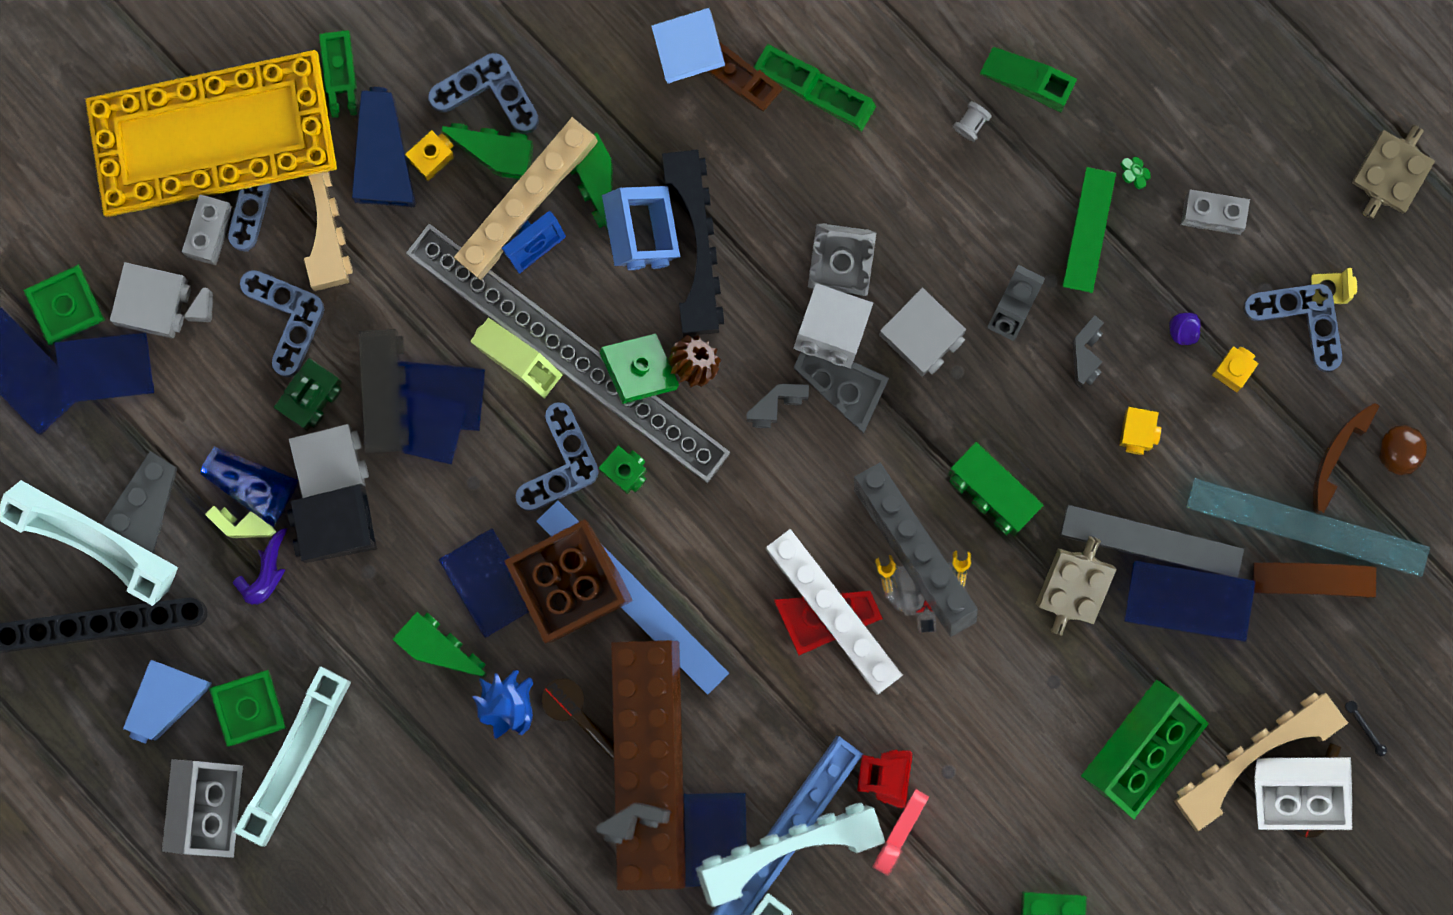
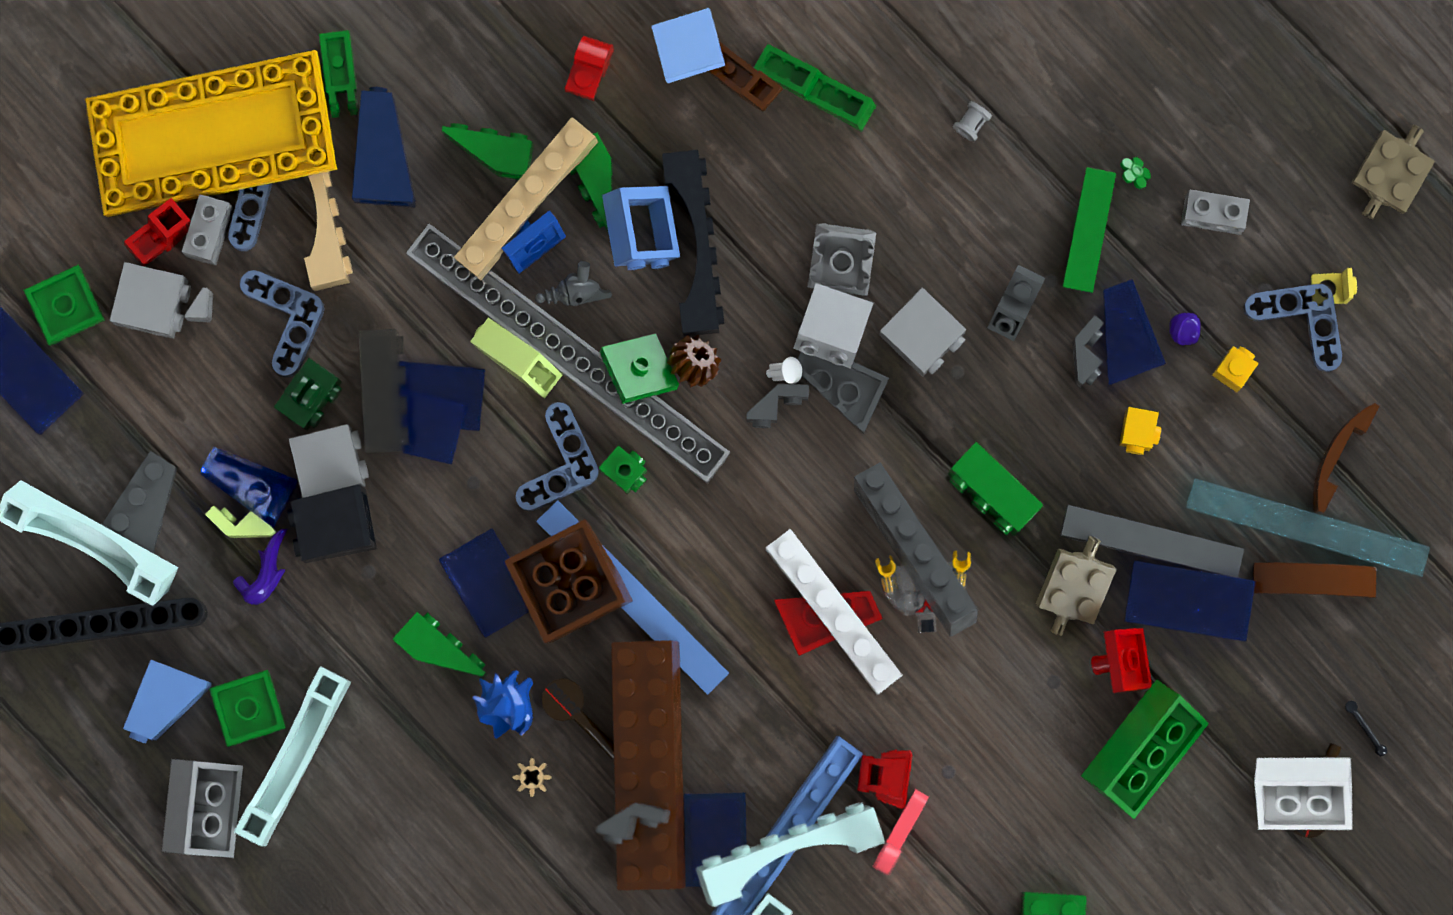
(104, 367): clear blue piece -> none
(162, 232): none -> red brick
(431, 154): yellow brick -> none
(495, 82): sand blue beam -> none
(523, 777): none -> tan gear
(575, 289): none -> dark grey piece
(588, 67): none -> red brick
(788, 370): none -> white piece
(1029, 78): green slope -> none
(1124, 660): none -> red tile
(1128, 334): none -> clear blue wing
(1203, 801): tan arch -> none
(1403, 450): reddish brown hair -> none

